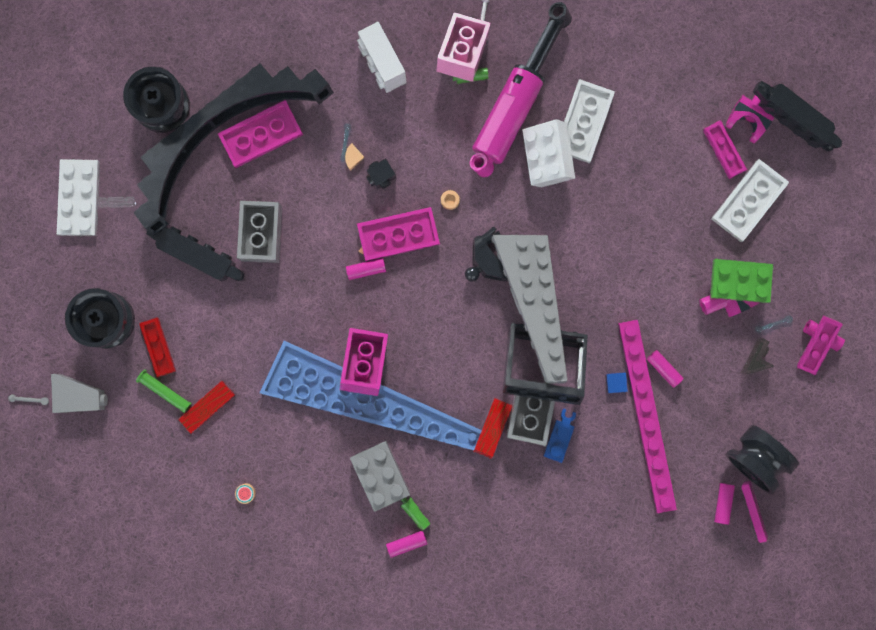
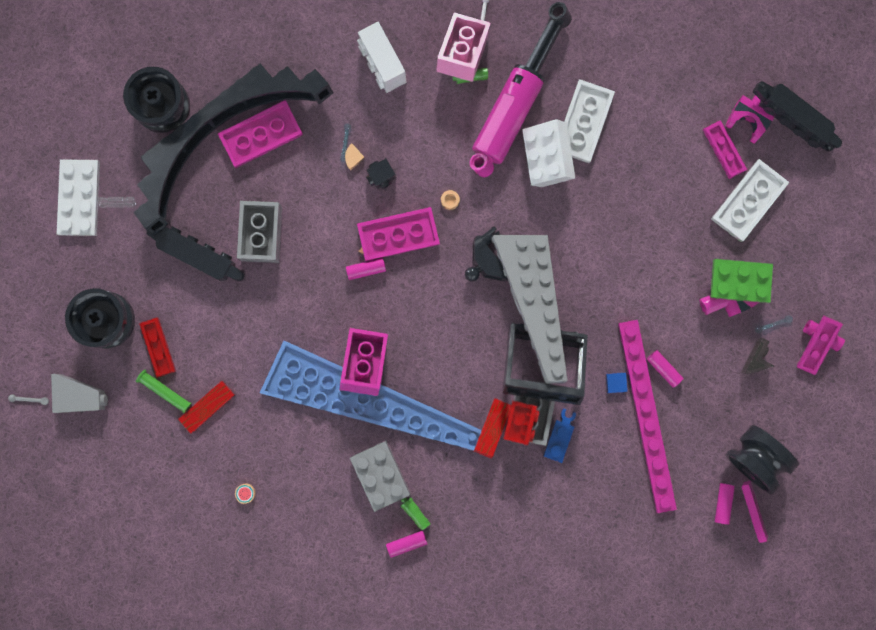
(521, 422): none -> red bracket

